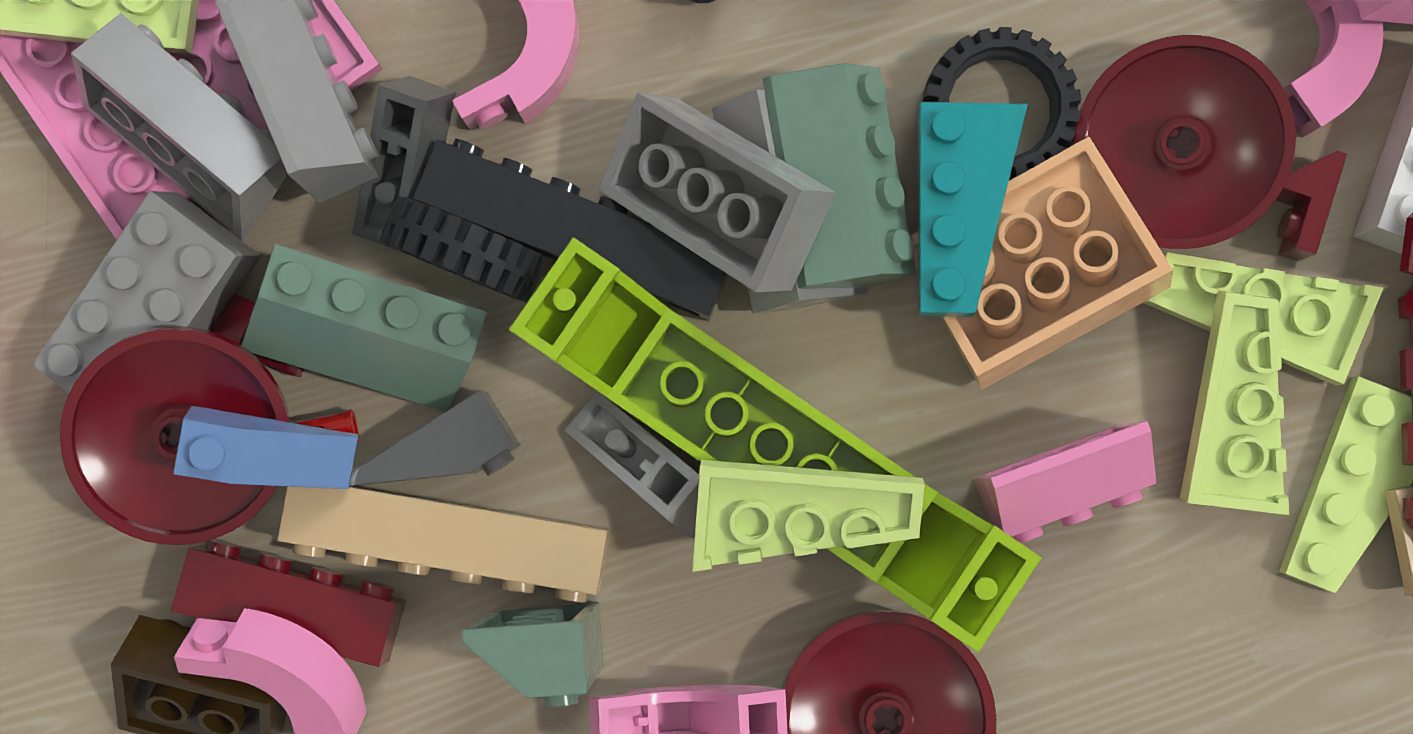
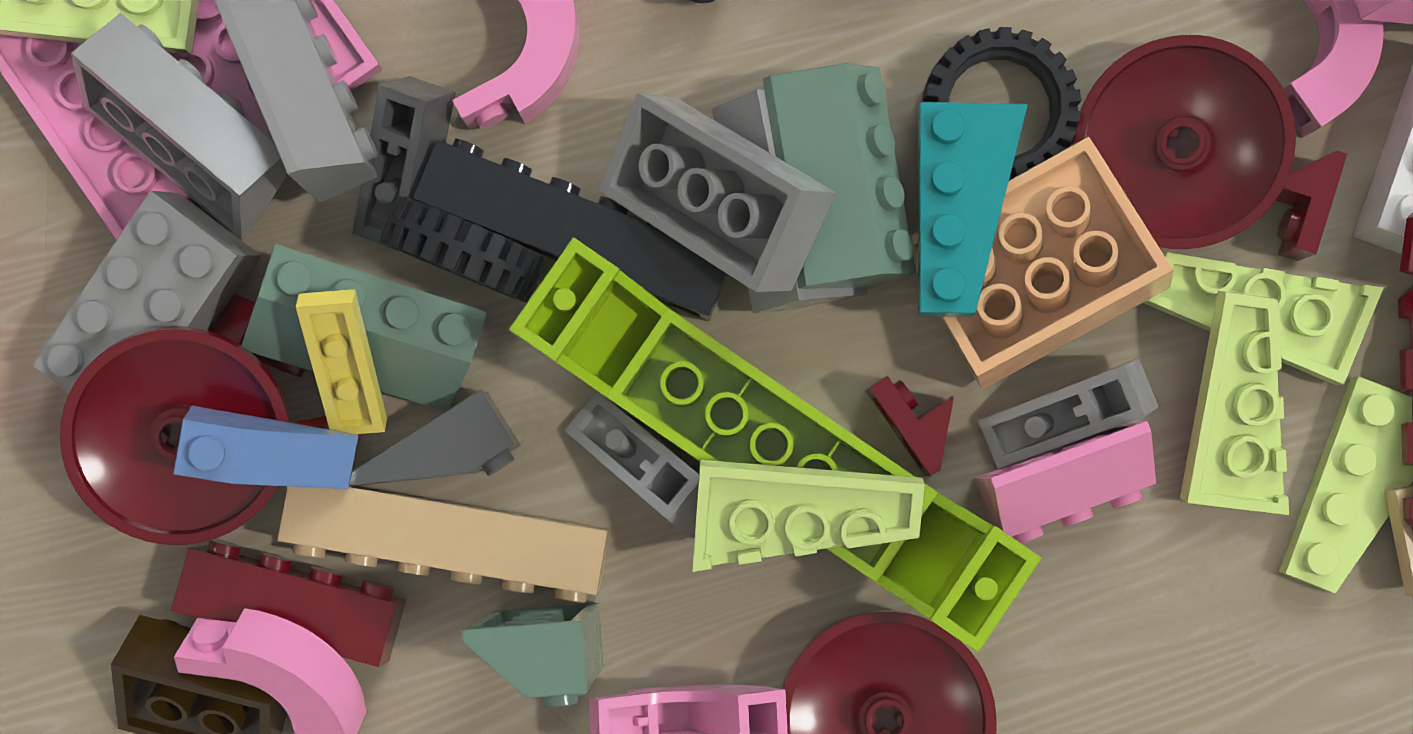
(342, 361): none -> light yellow plate
(920, 436): none -> dark red slope
(1069, 414): none -> light grey slope

